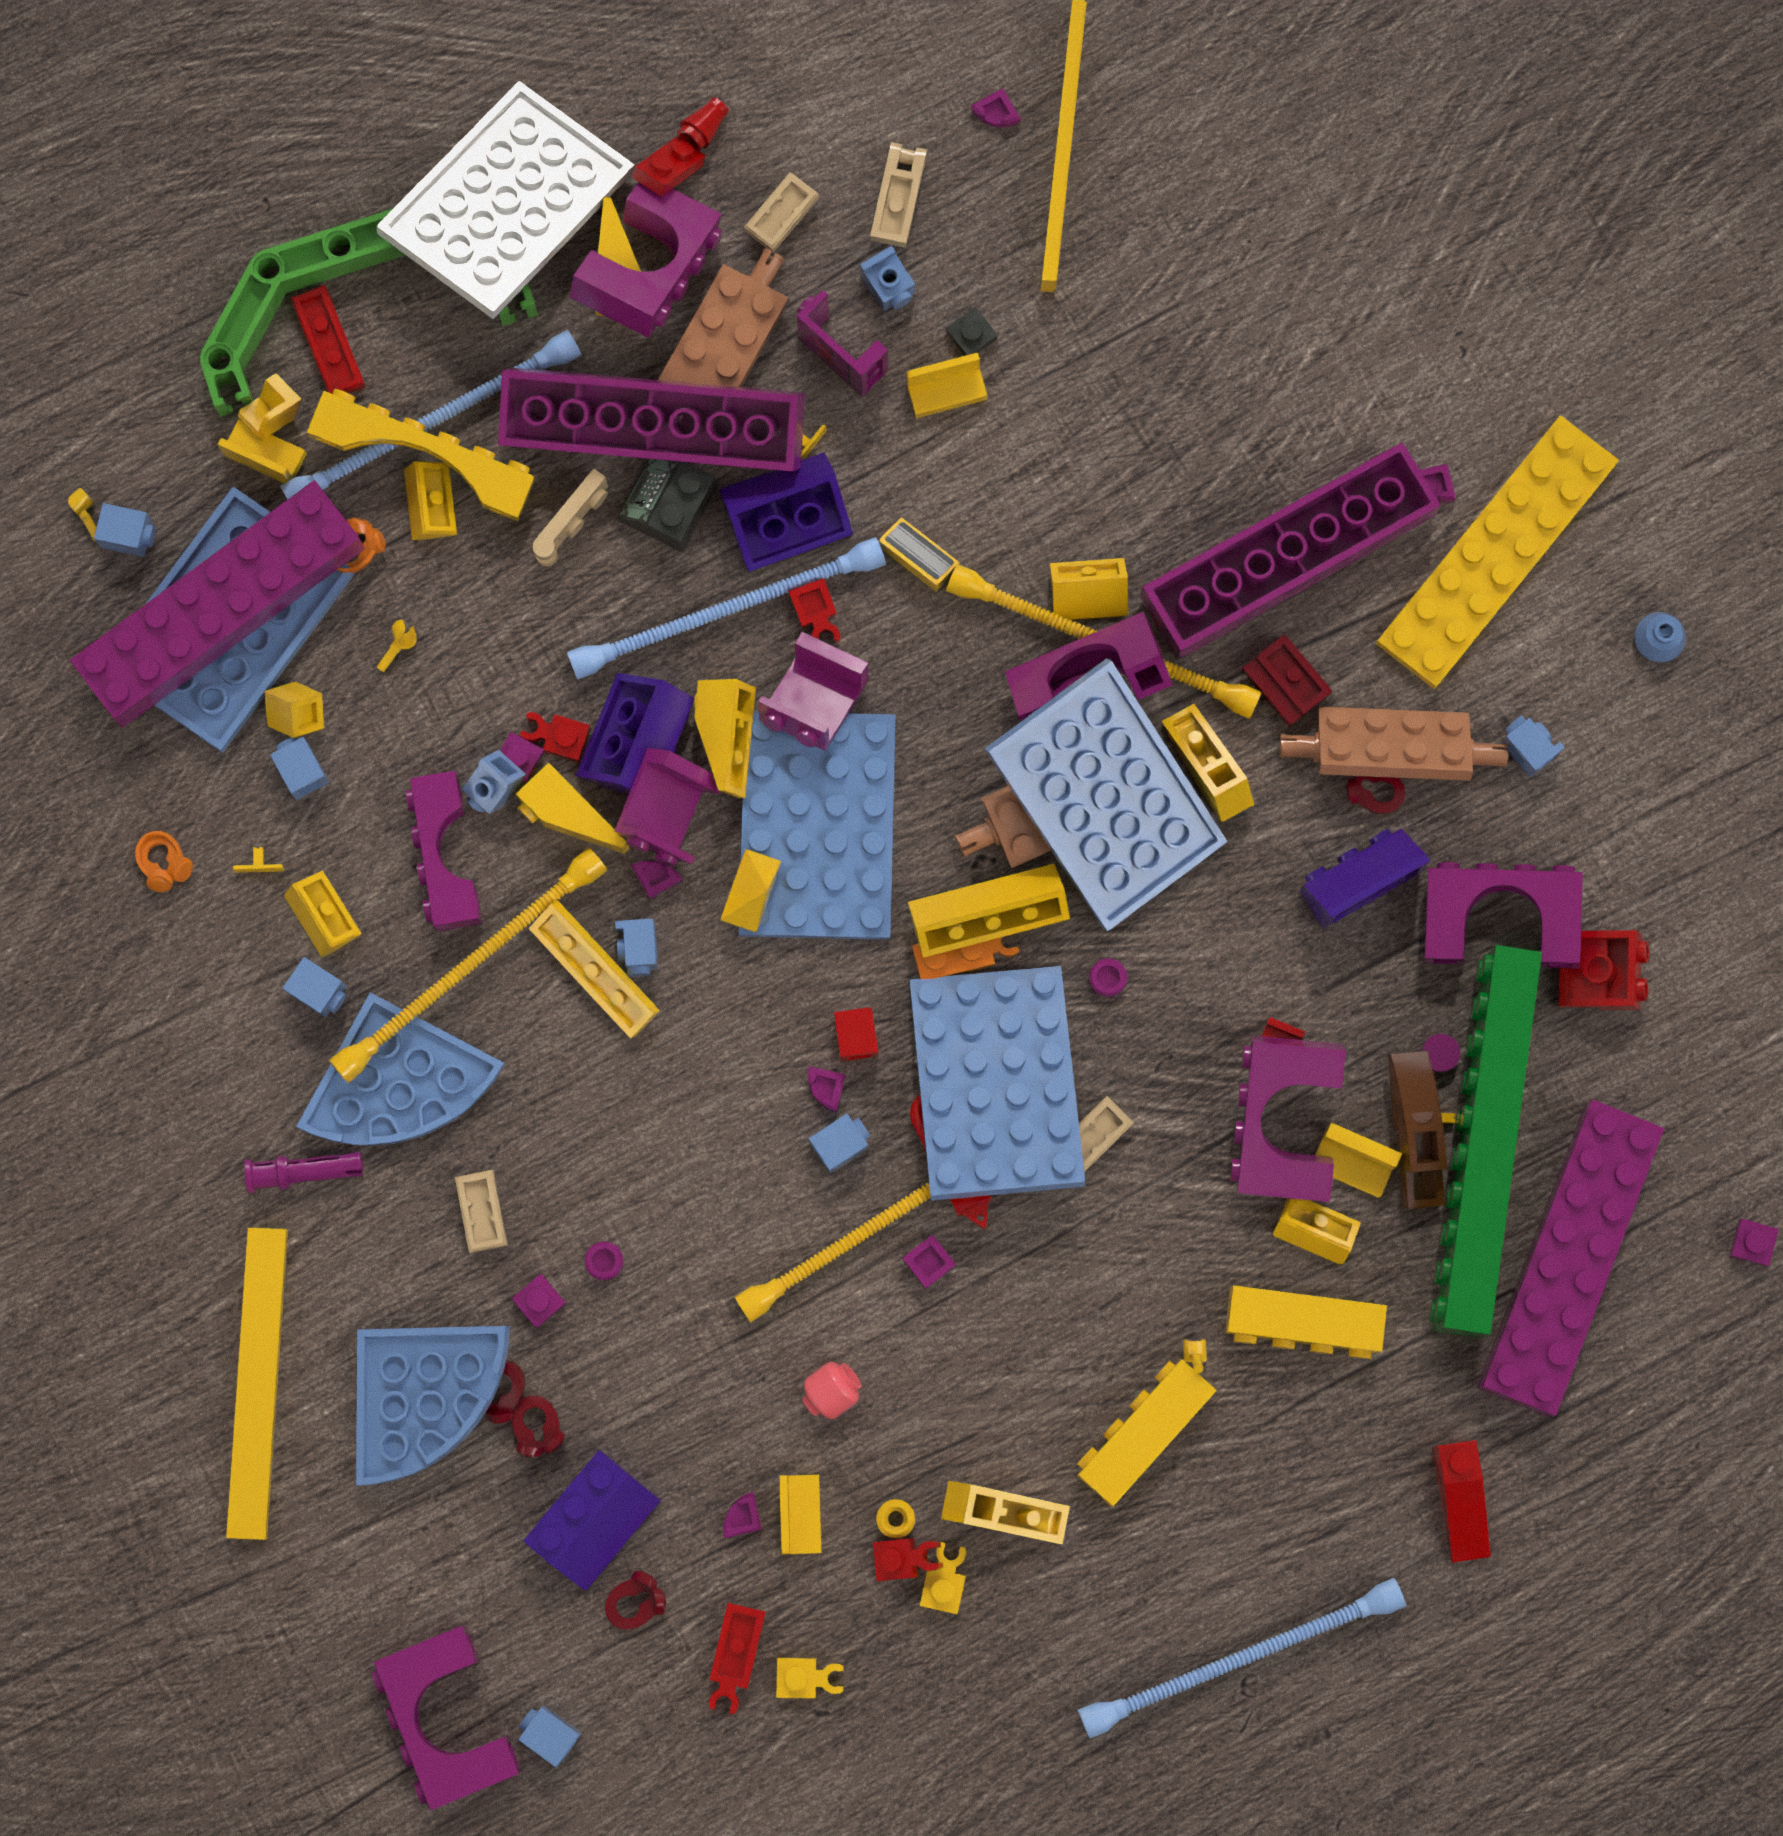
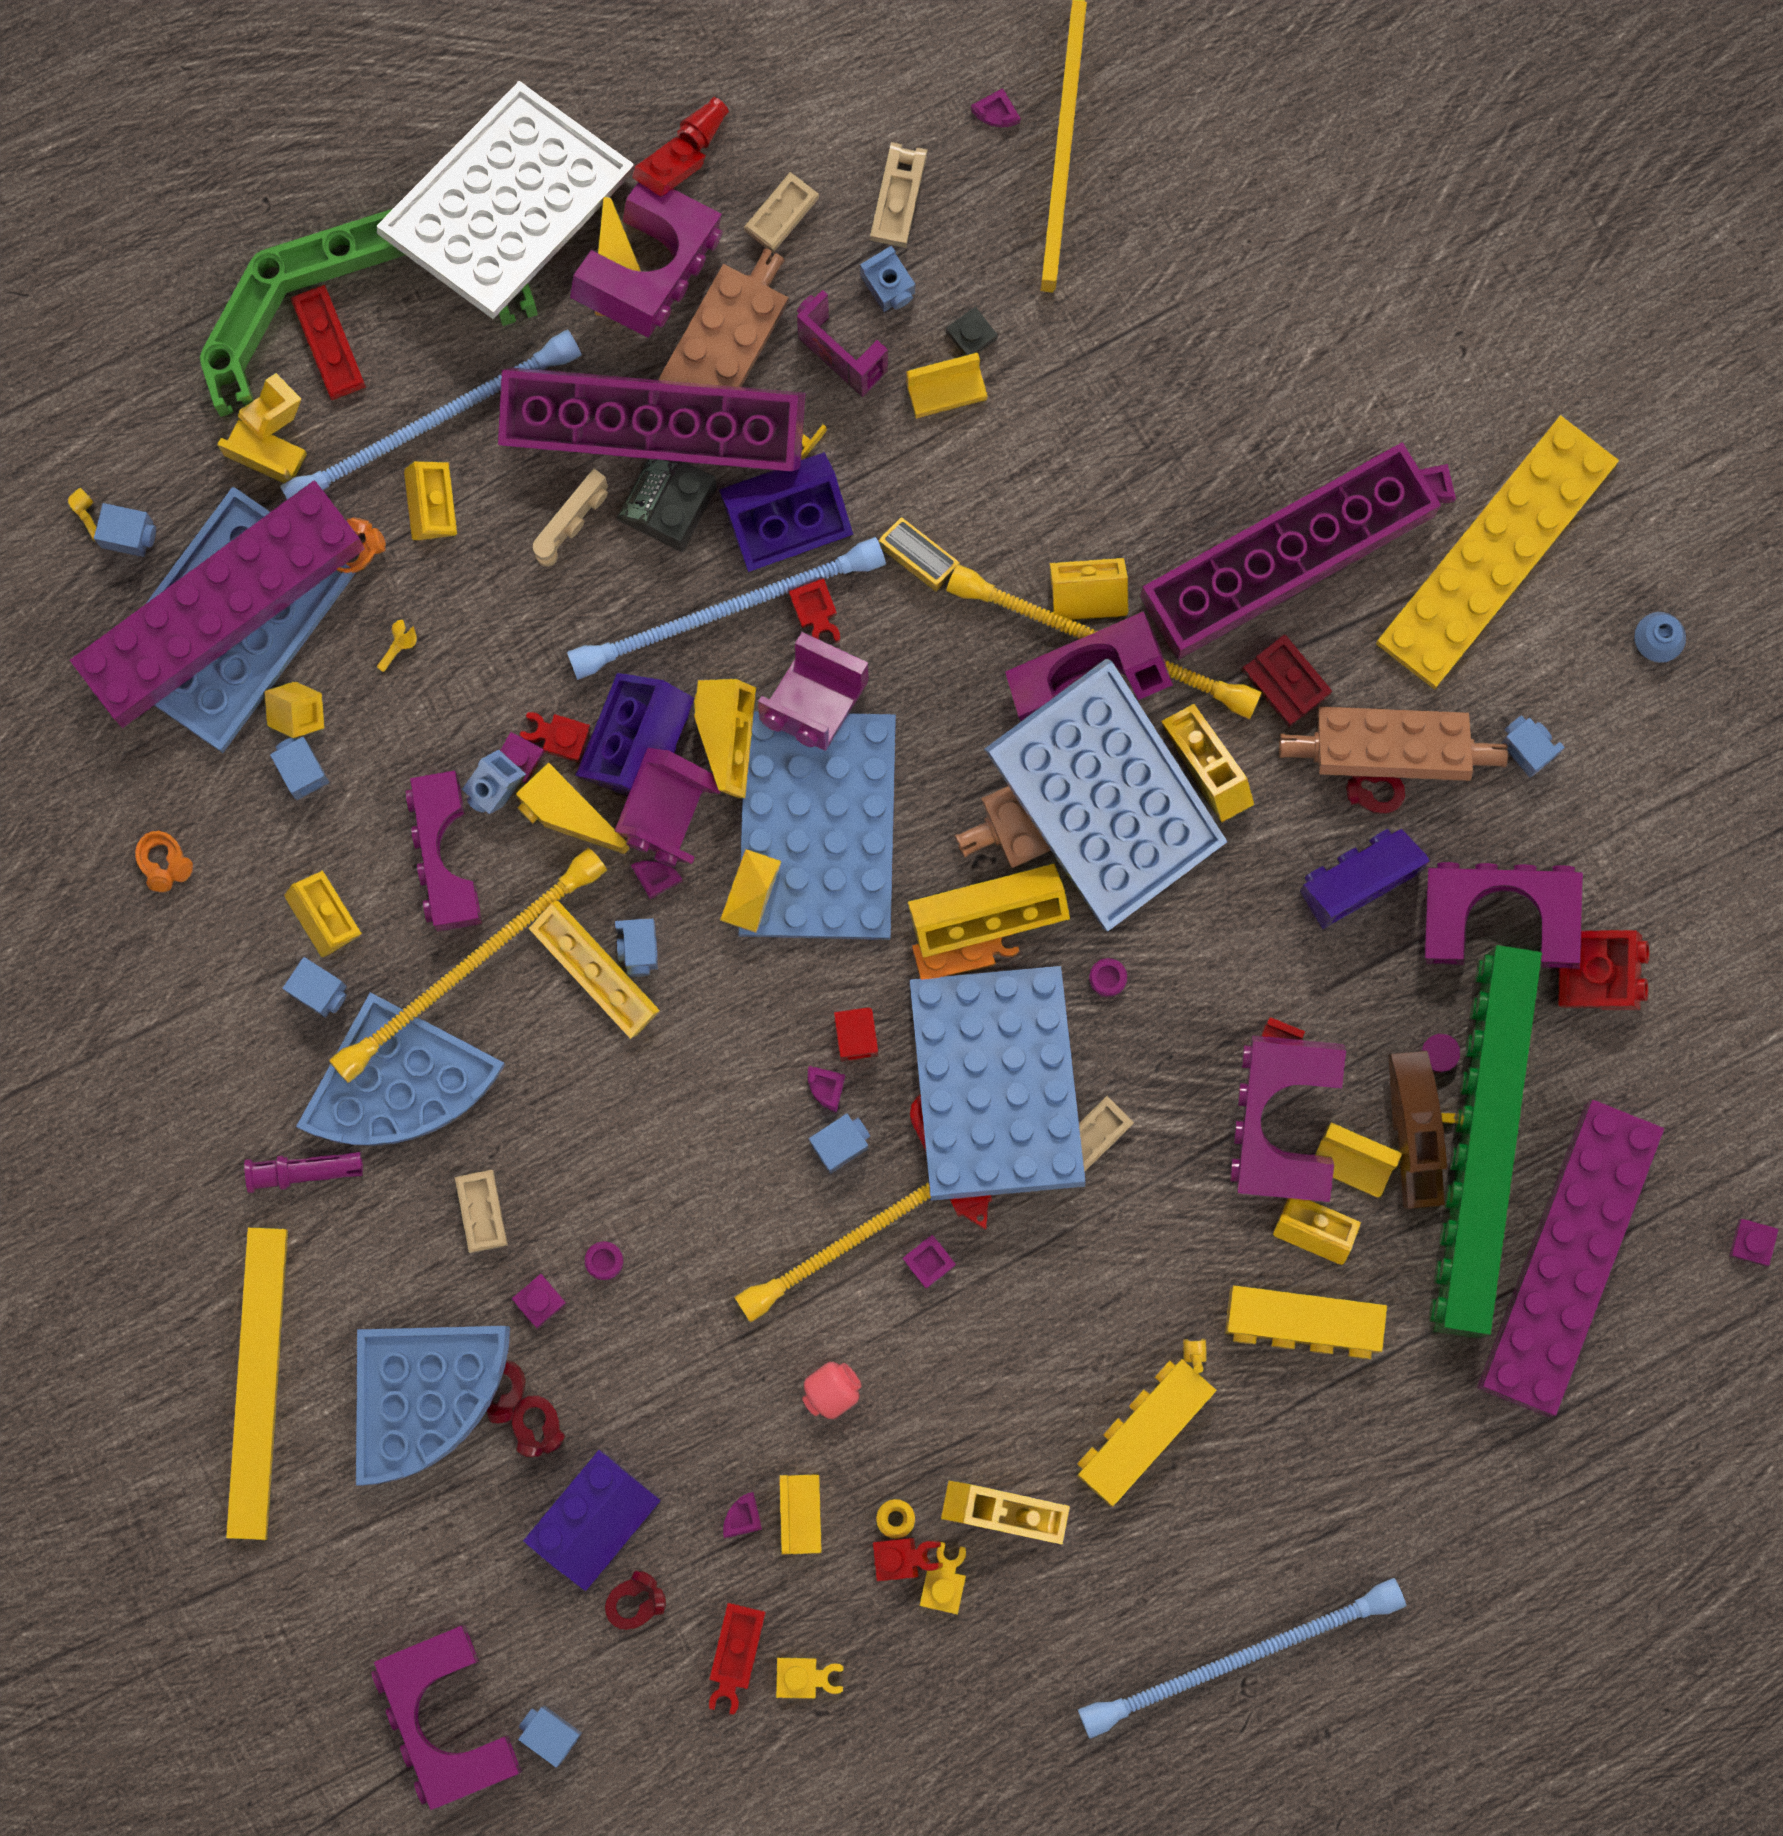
(258, 864): yellow piece -> none
(350, 425): yellow arch -> none
(1462, 1500): red slope -> none

